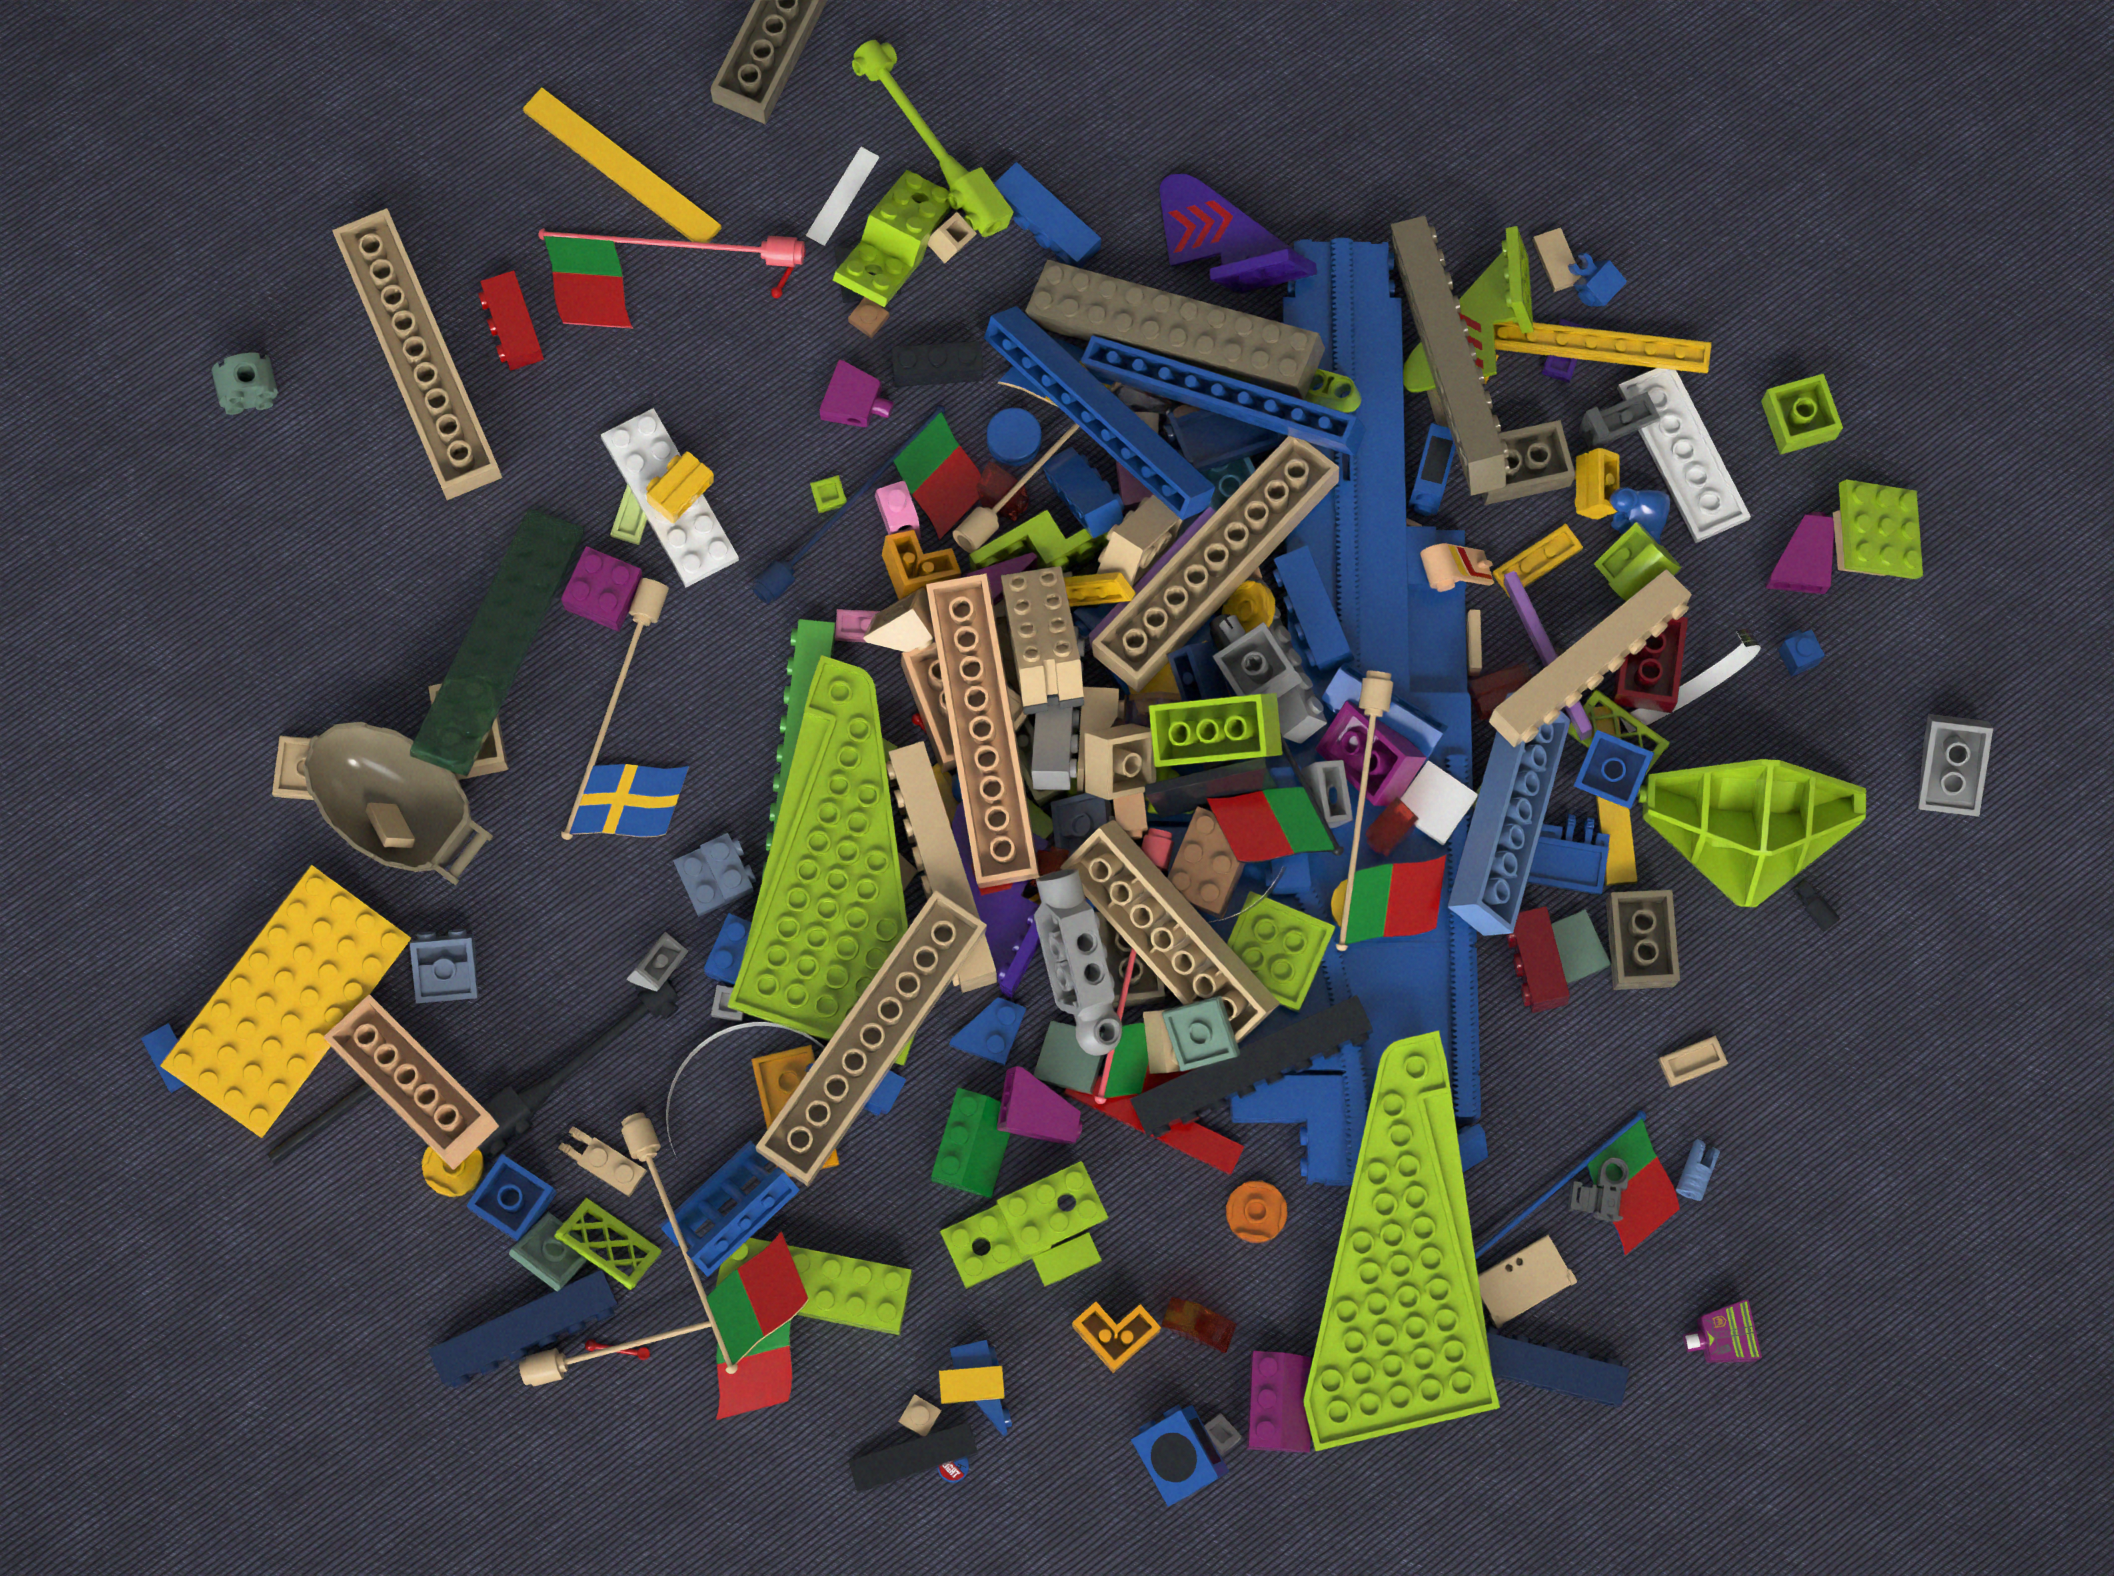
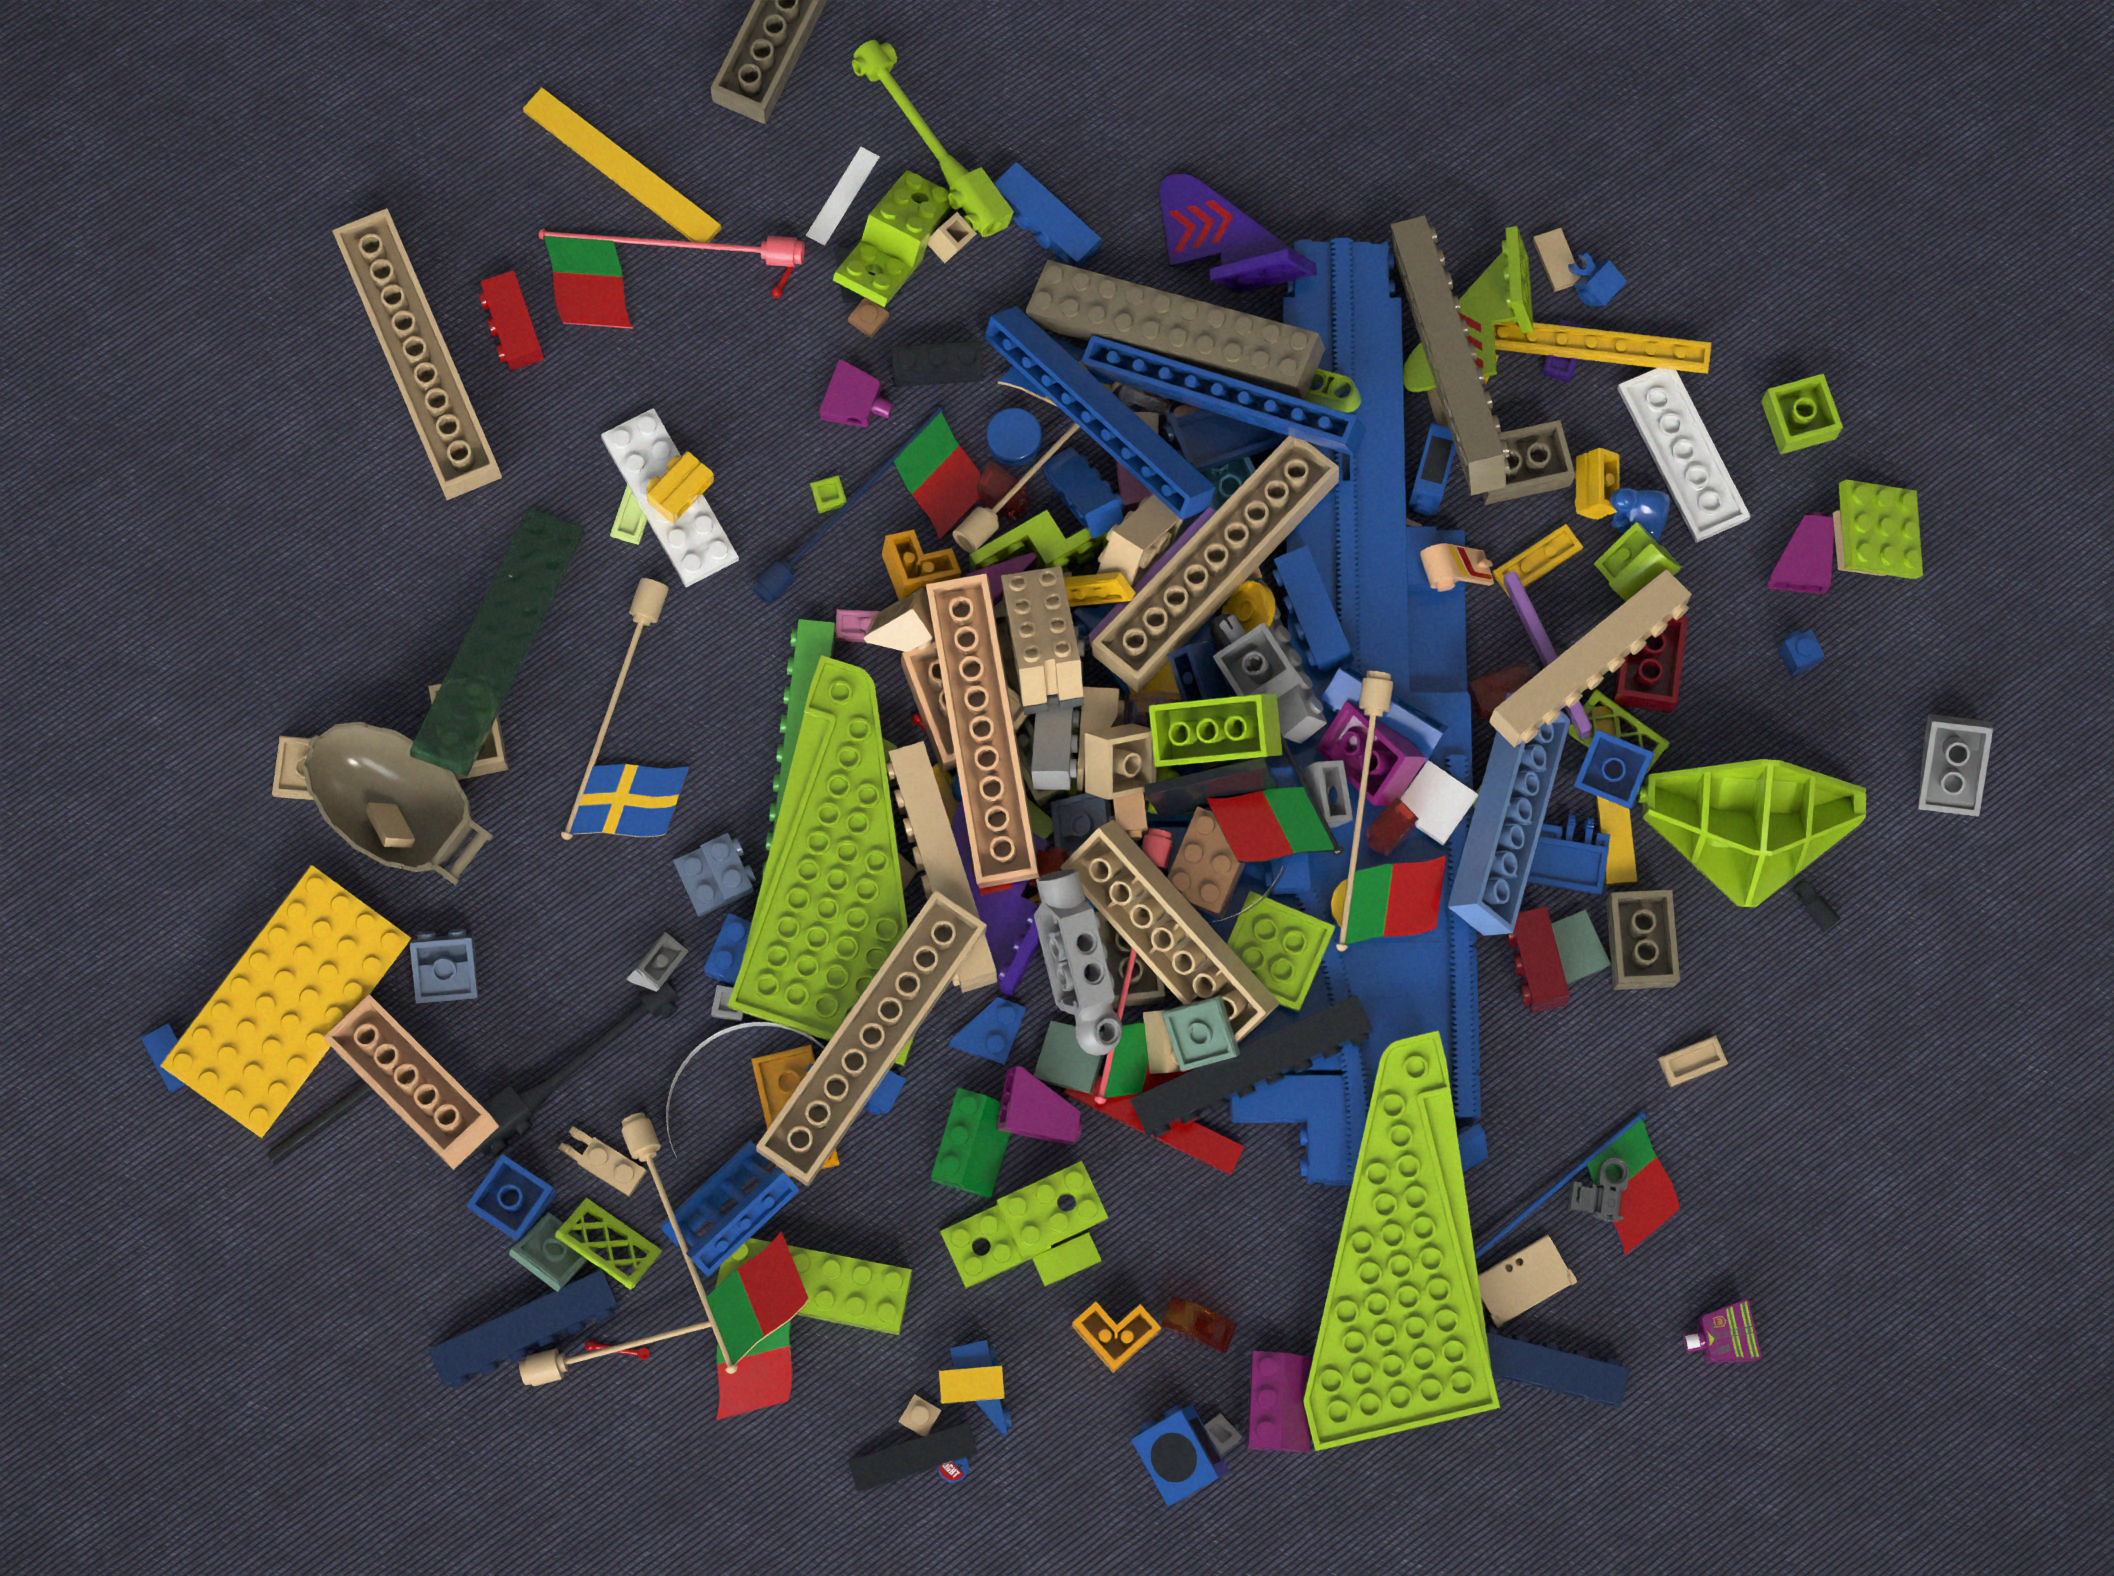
(245, 382): sand green brick -> none
(449, 1181): yellow tile -> none
(602, 588): magenta brick -> none
(897, 508): bright pink torso -> none
(1256, 1211): orange tile -> none
(1473, 643): tan tile -> none
(1617, 421): dark grey bracket -> none
(1696, 1175): medium blue hinge -> none
(1707, 679): white sticker -> none

